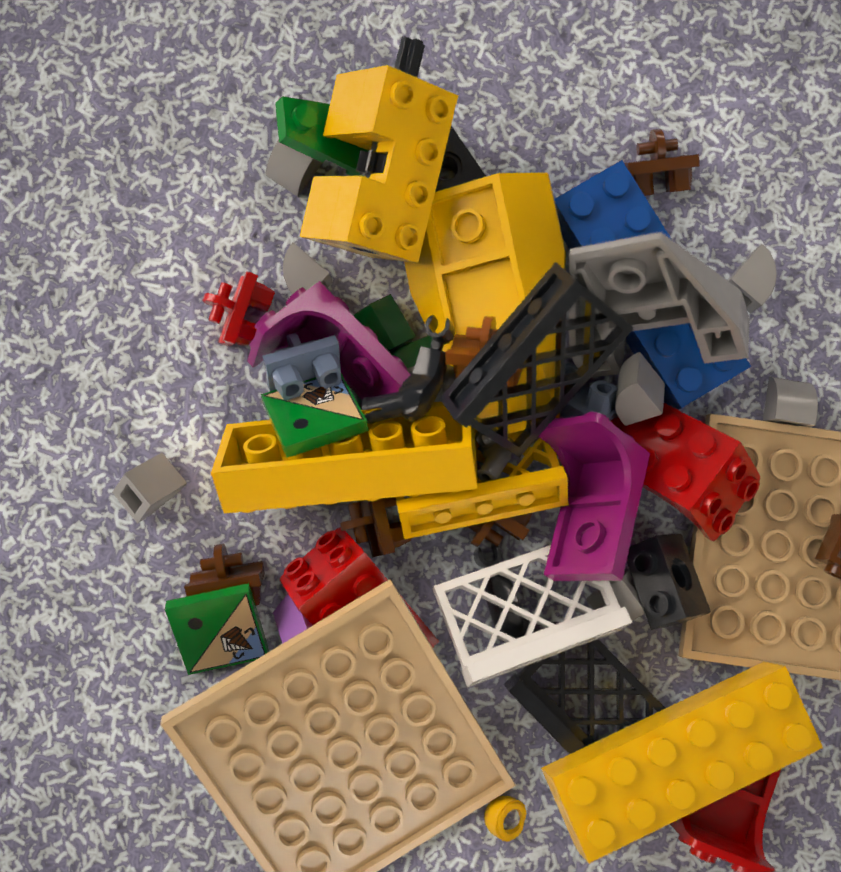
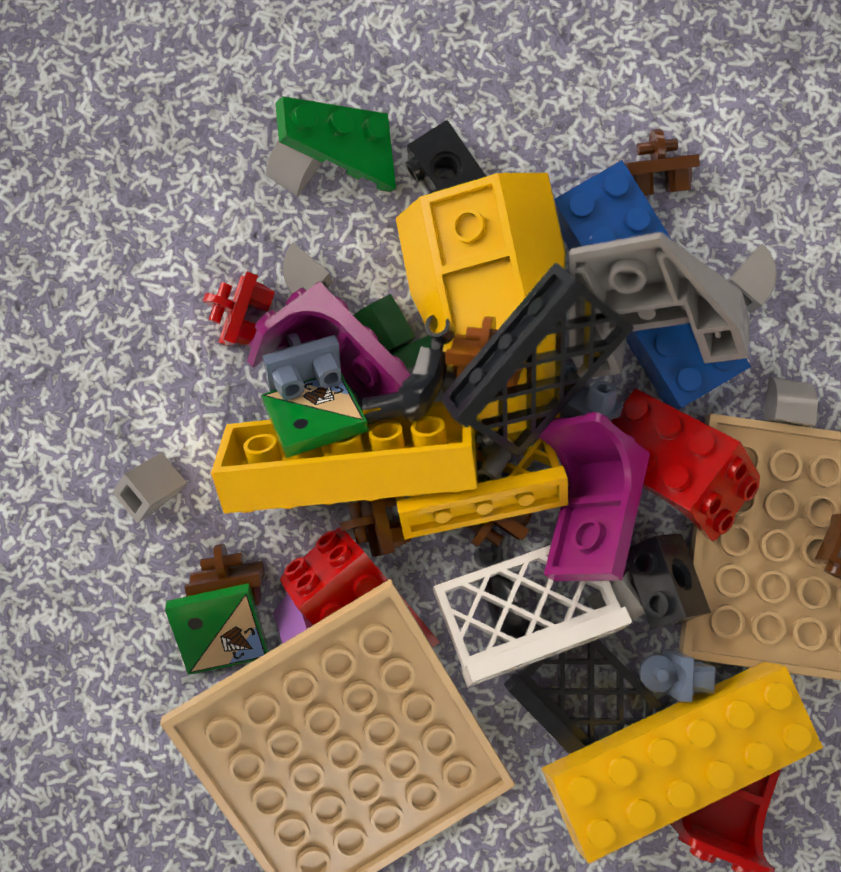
(406, 134): yellow piece -> none
(496, 813): yellow piece -> none
(638, 391): light grey brick -> none
(677, 675): none -> sand blue hips

